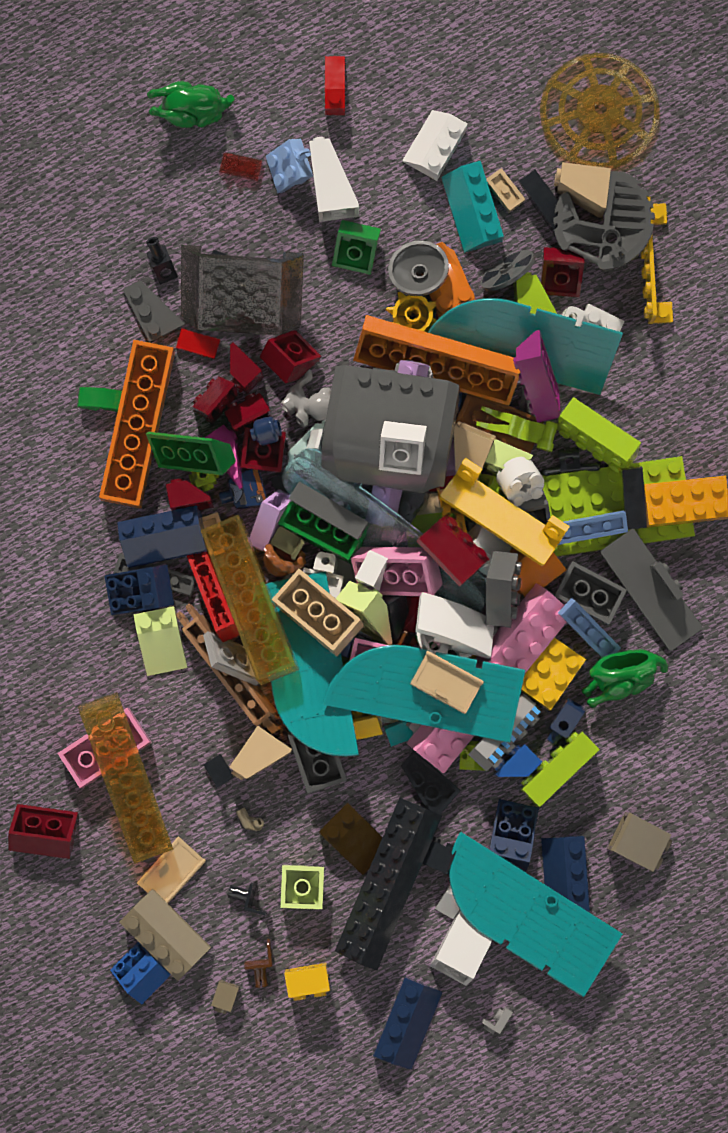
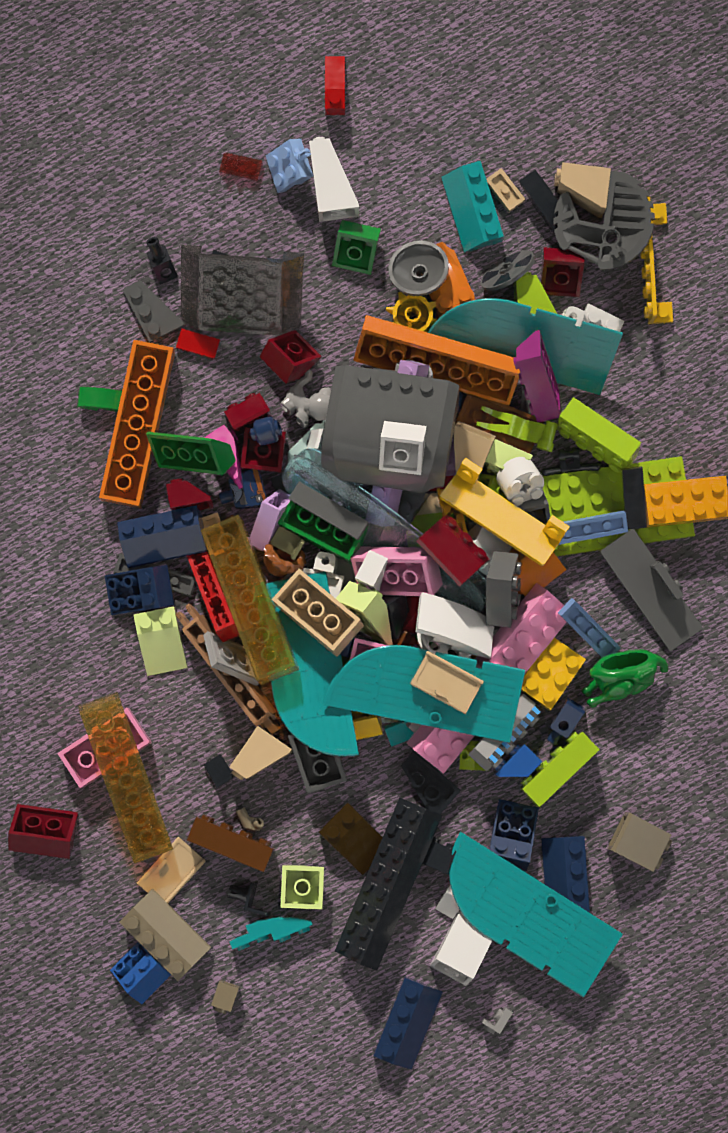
(190, 105): green piece -> none
(203, 483): lime brick -> none
(216, 398): dark red slope -> none
(230, 843): none -> reddish brown brick
(243, 370): dark red slope -> none
(259, 967): reddish brown bracket -> none
(278, 927): none -> teal slope
(307, 981): yellow brick -> none
(435, 143): white slope -> none
(591, 591): dark grey slope -> none
(595, 121): clear yellow dish -> none

